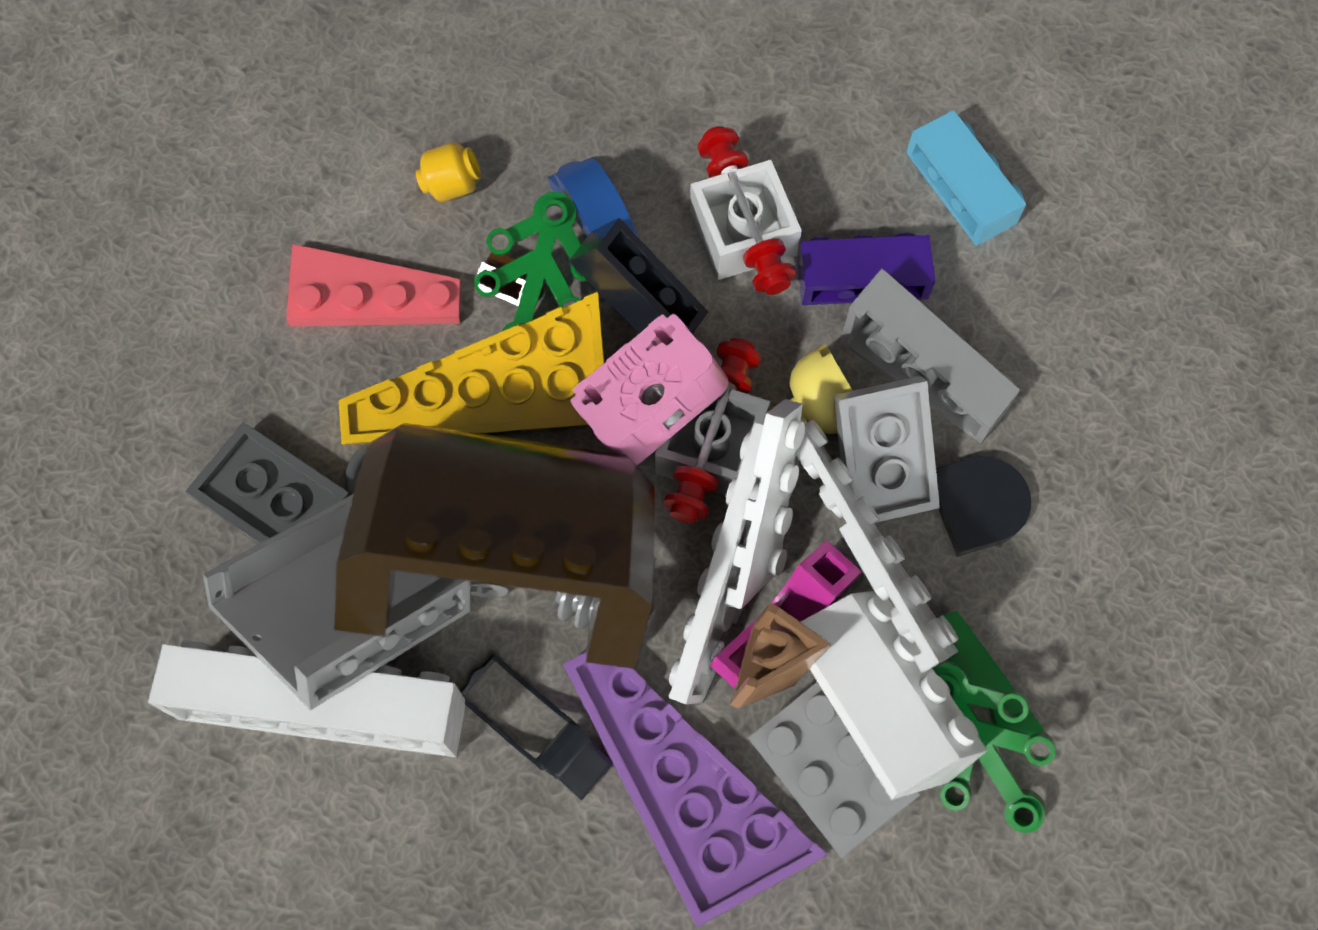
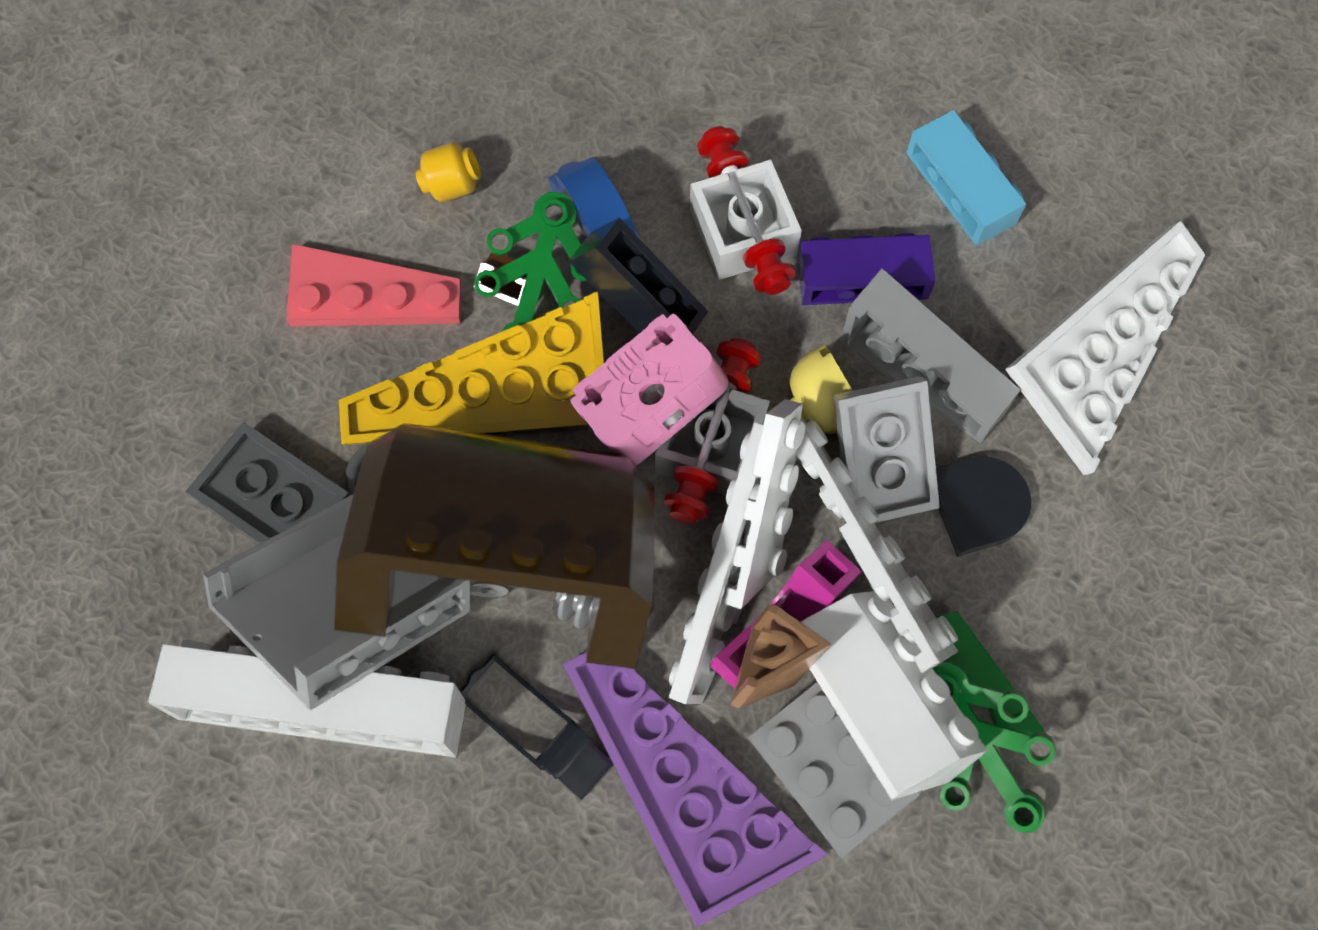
(1103, 347): none -> white wing

